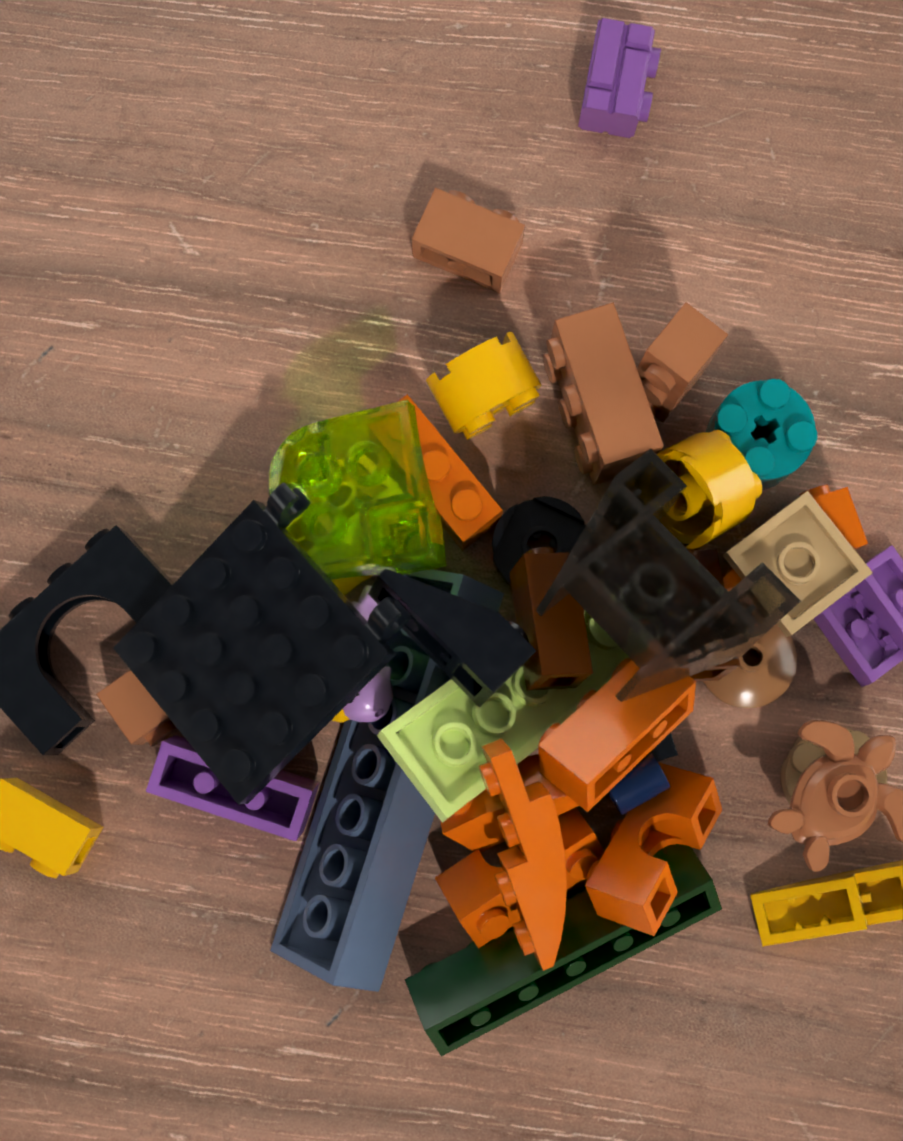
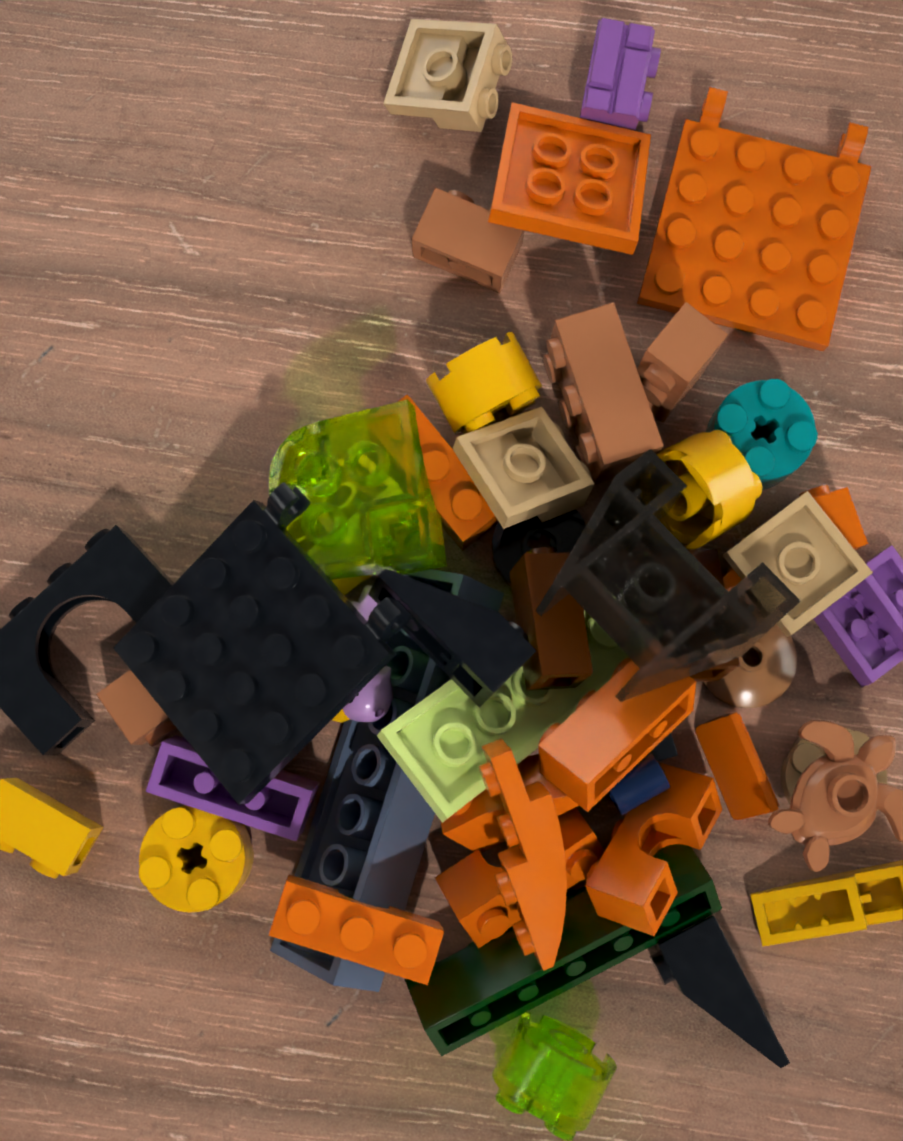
(168, 867): none -> yellow brick
(357, 931): none -> orange arch
(449, 73): none -> tan plate
(524, 468): none -> tan plate
(552, 1075): none -> clear neon green brick
(571, 179): none -> orange plate
(711, 977): none -> black slope
(736, 767): none -> orange slope
(756, 230): none -> orange plate

